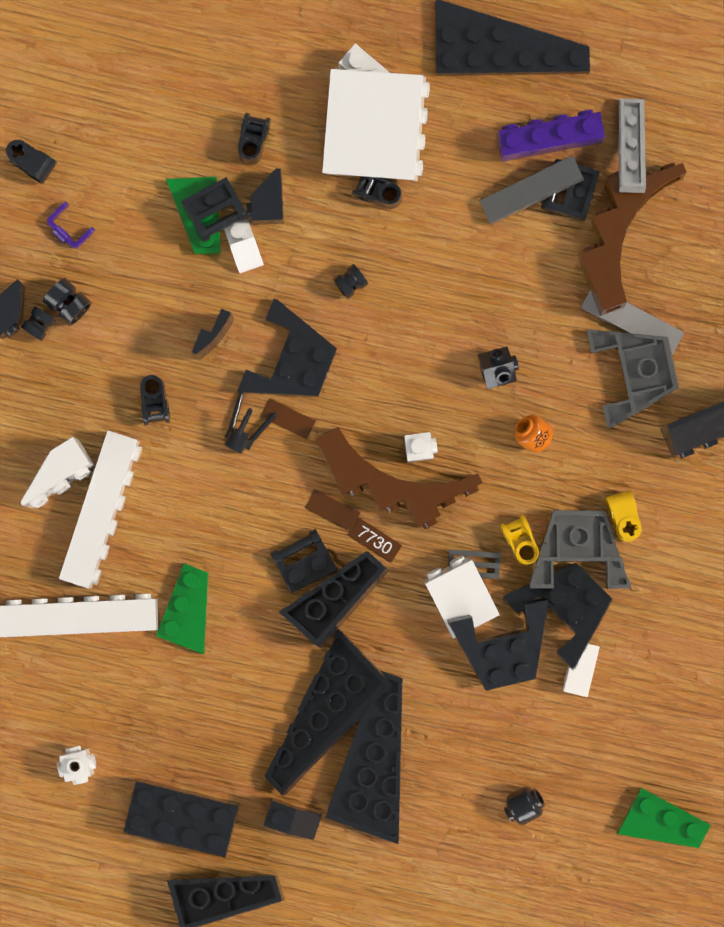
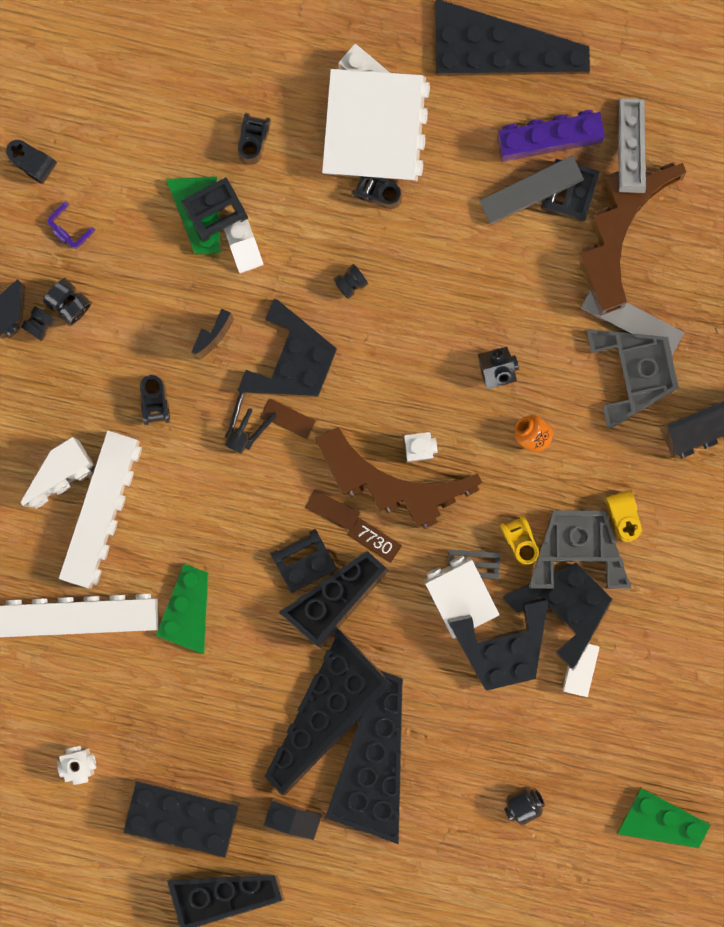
(267, 201): black slope -> none

